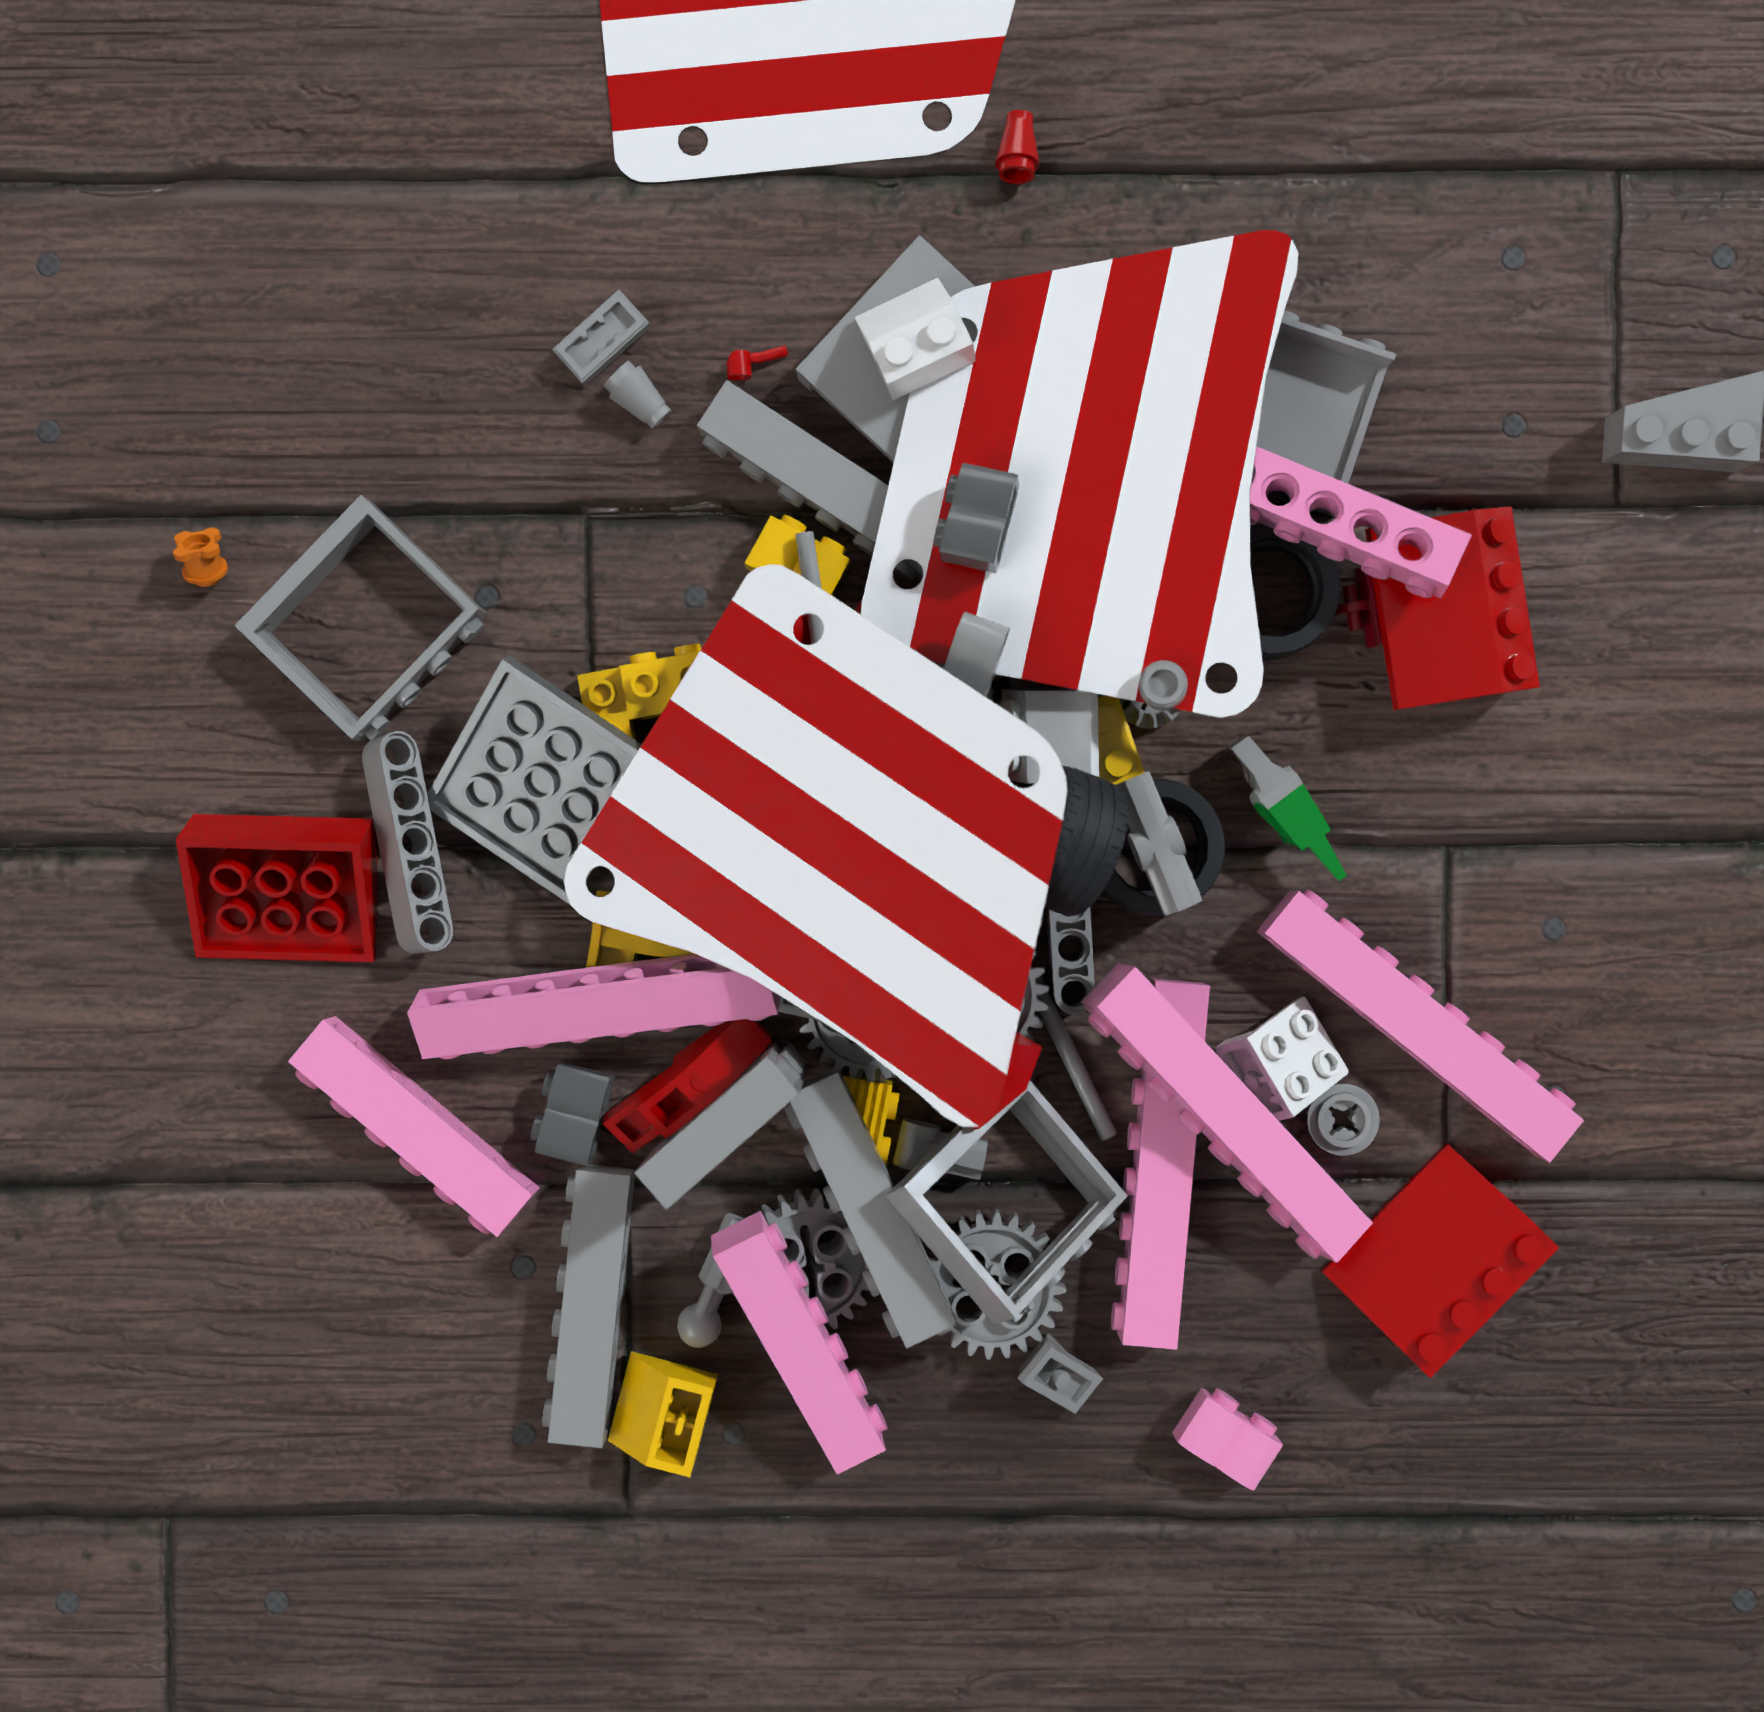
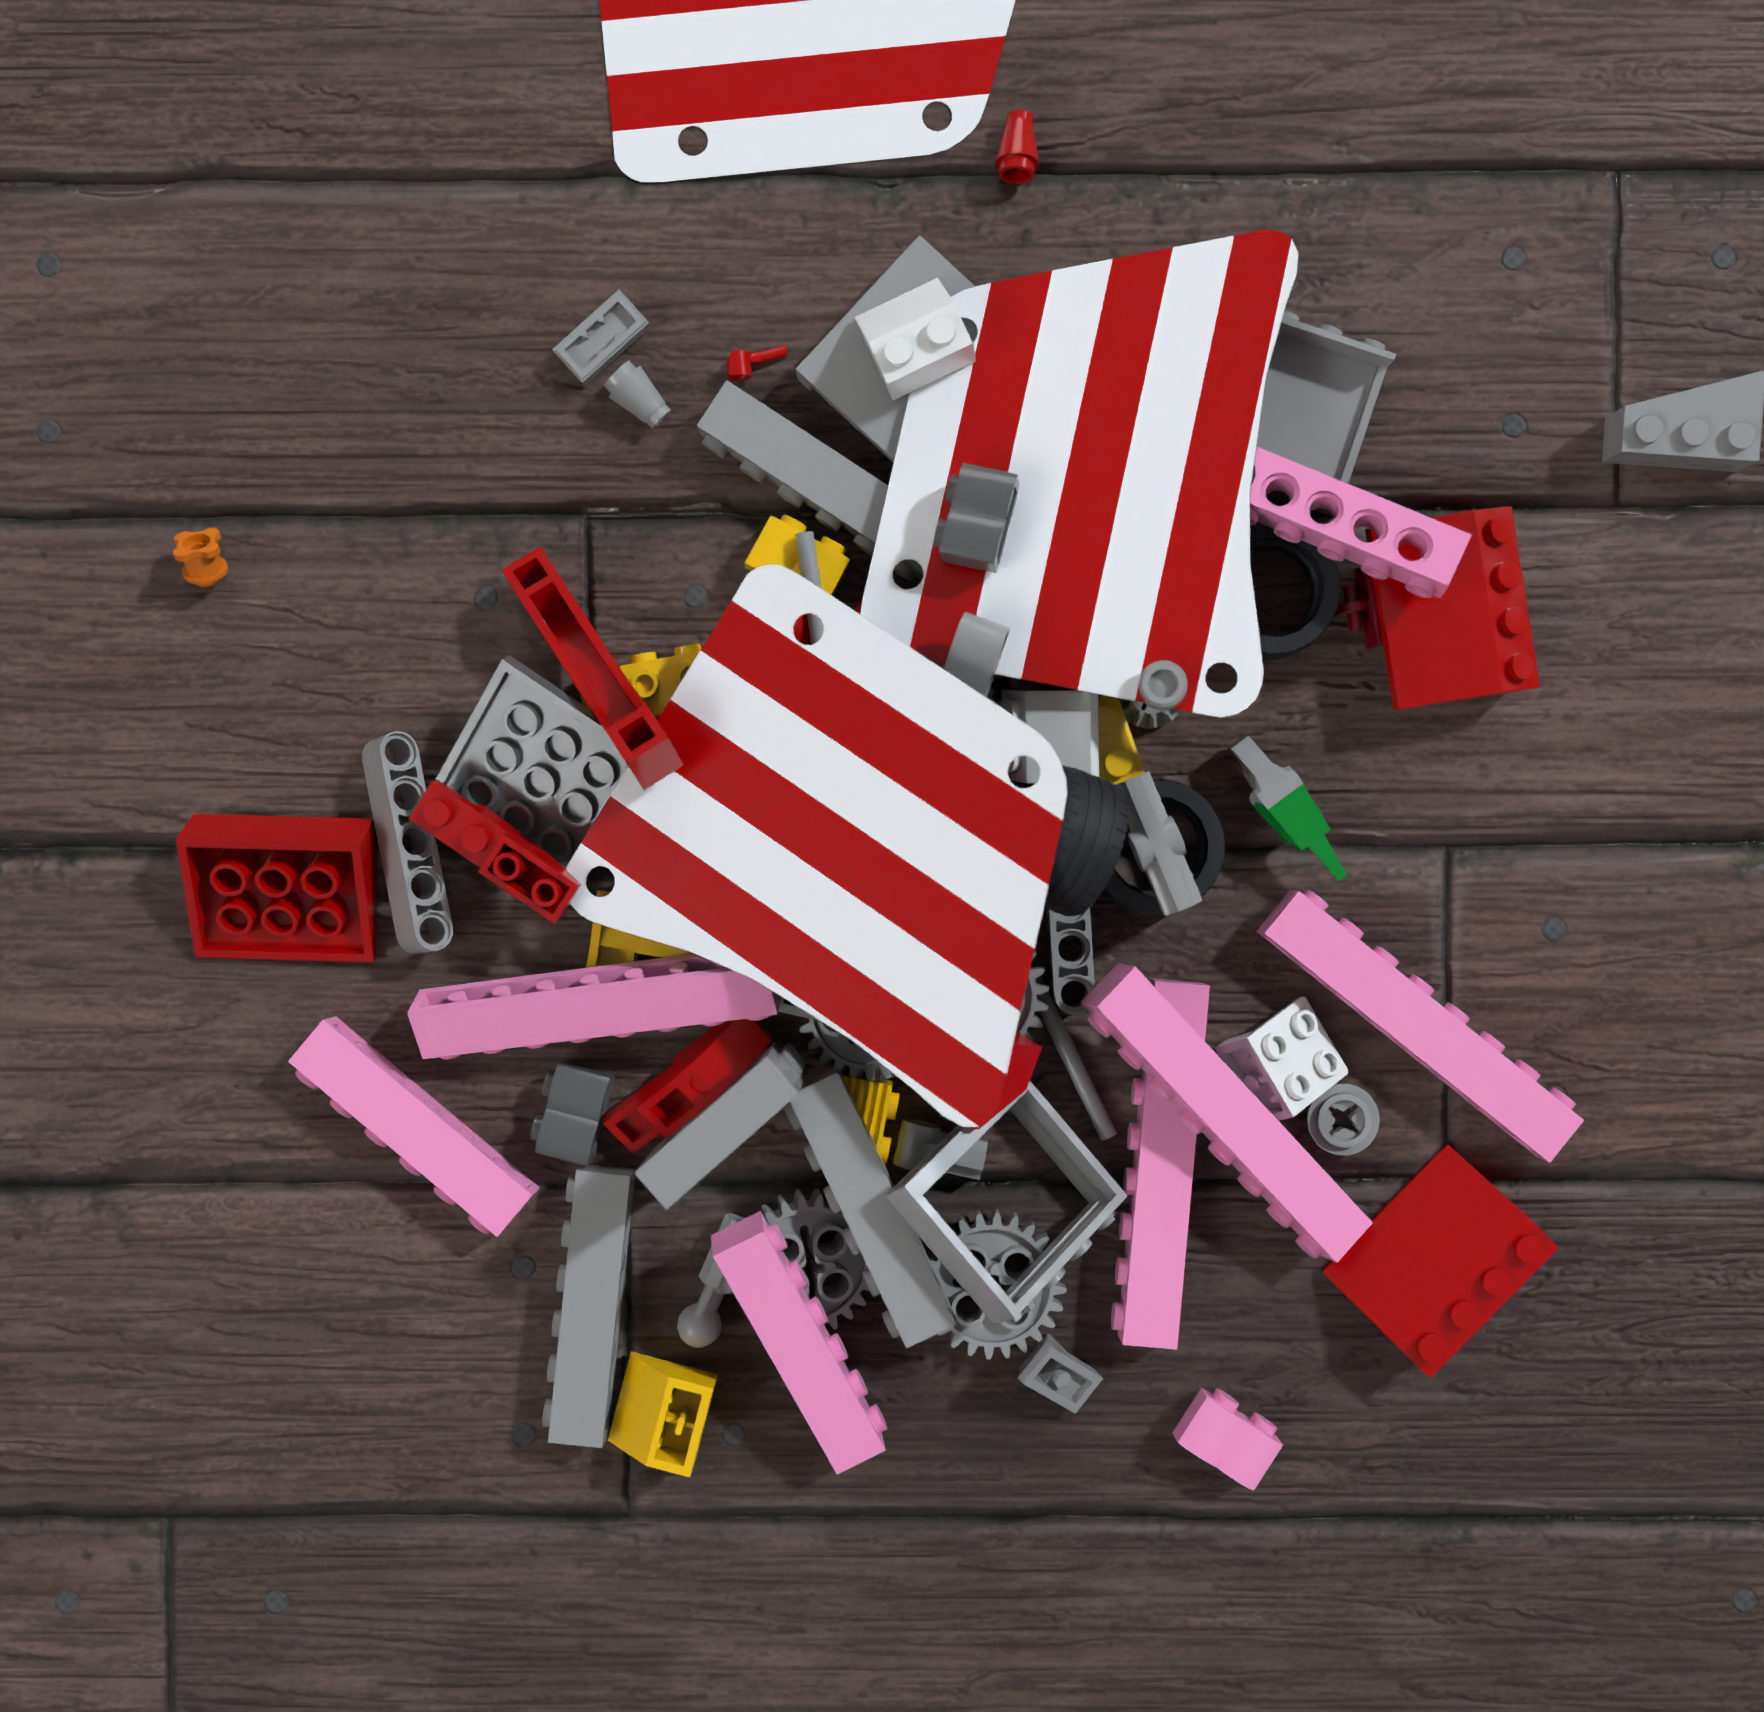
(309, 573): light grey window -> none
(498, 849): none -> red slope
(593, 669): none -> red arch

